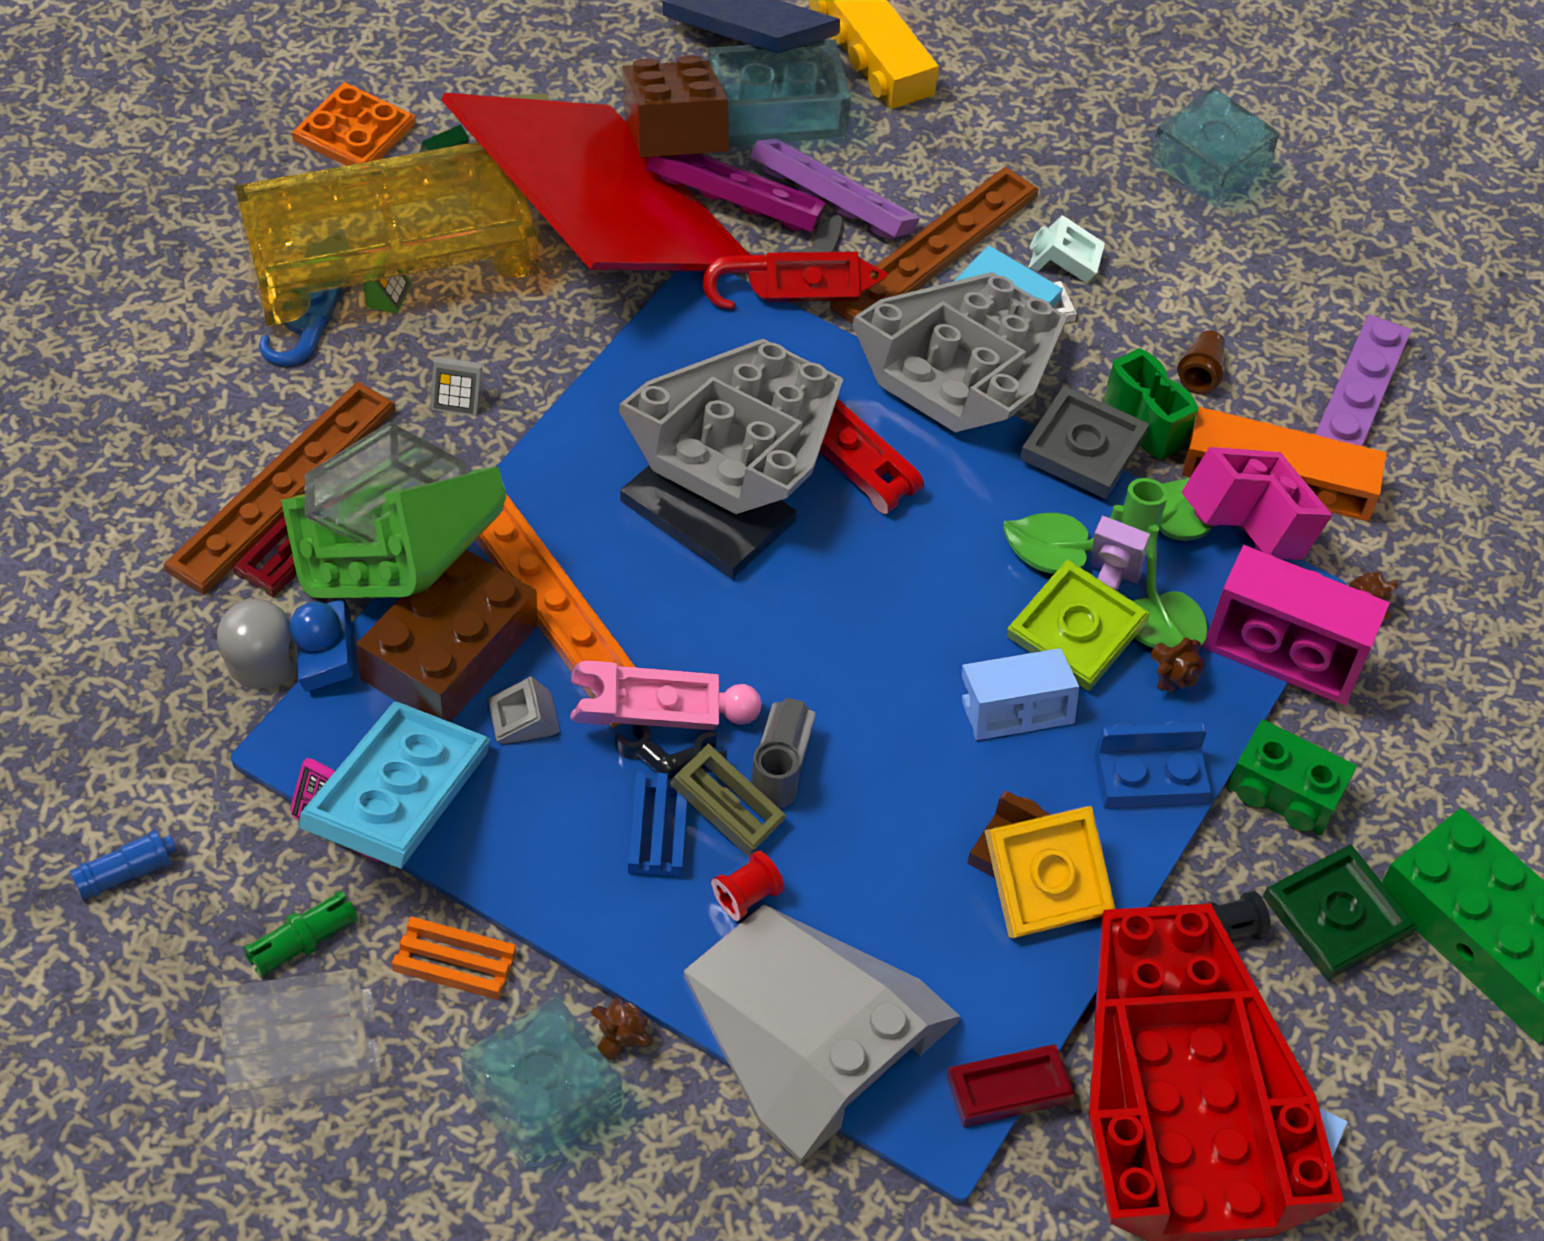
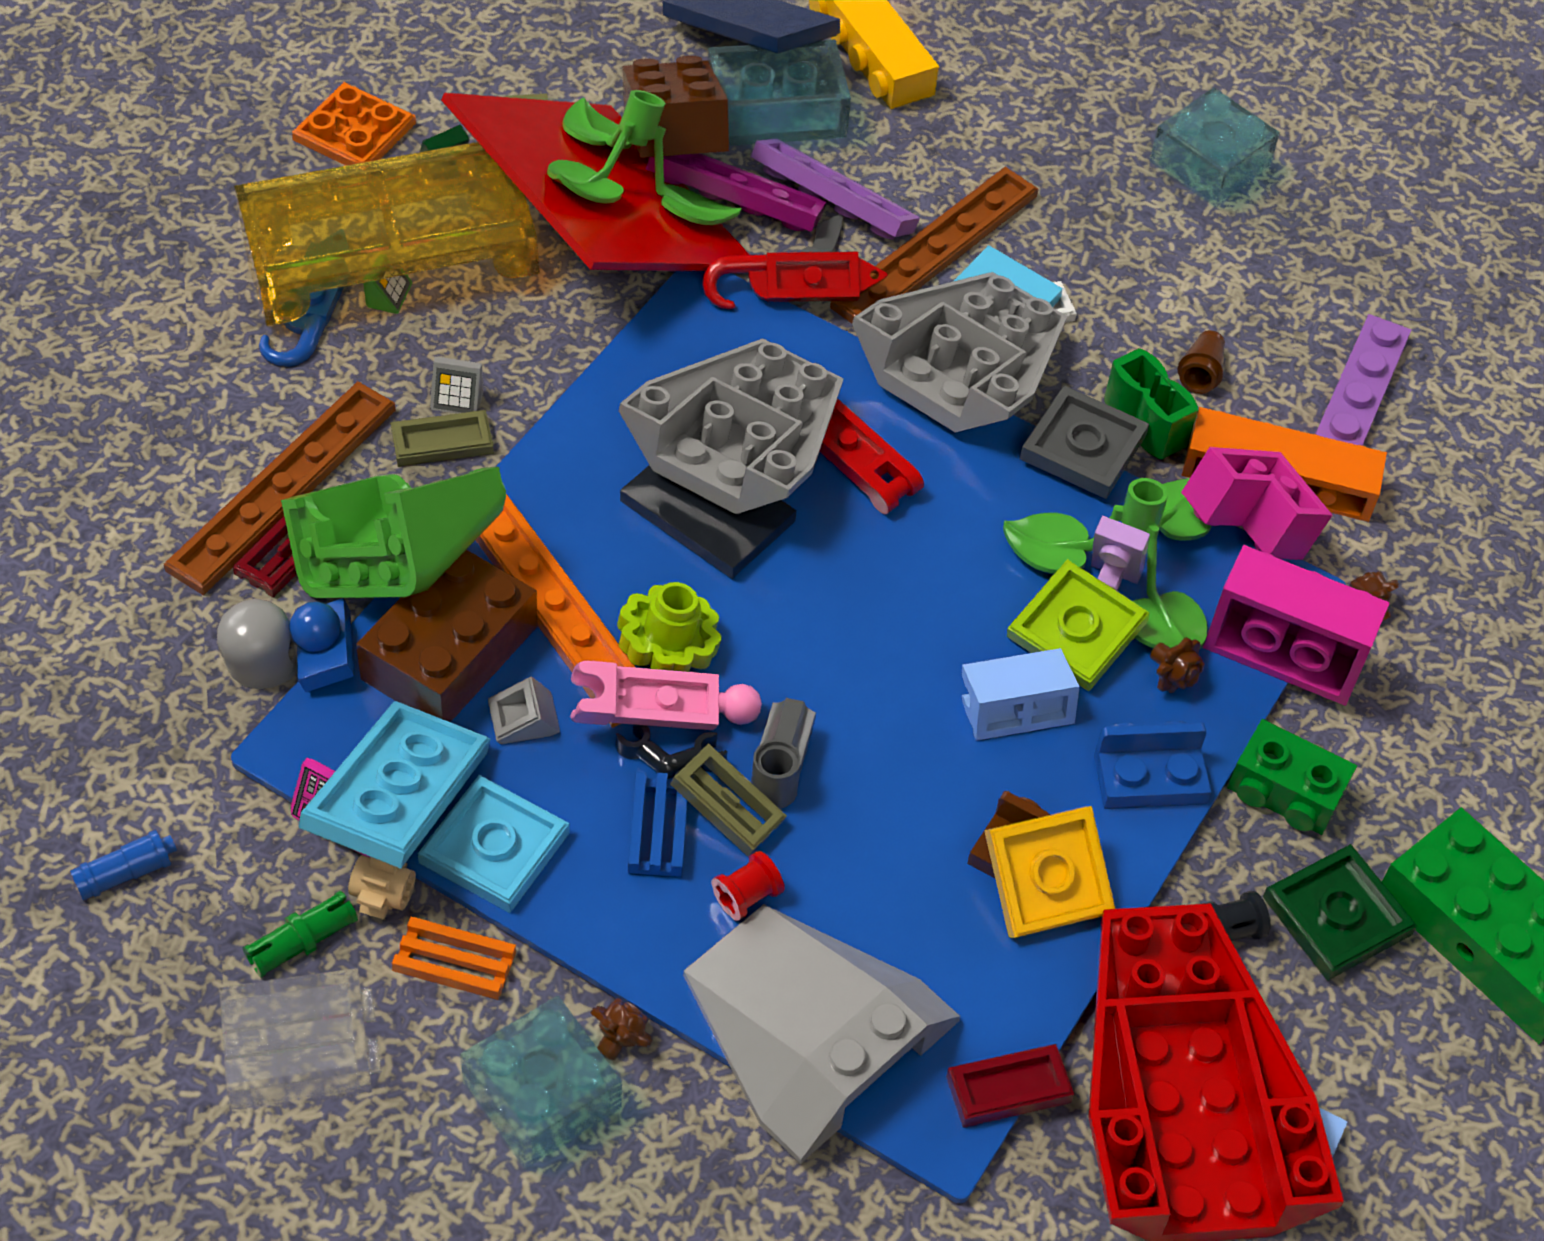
(351, 486): clear brick -> none
(380, 886): none -> tan gear
(441, 438): none -> olive tile
(494, 843): none -> medium azure tile
(636, 128): none -> bright green plant
(669, 629): none -> lime plant
(1067, 247): light aqua bracket -> none

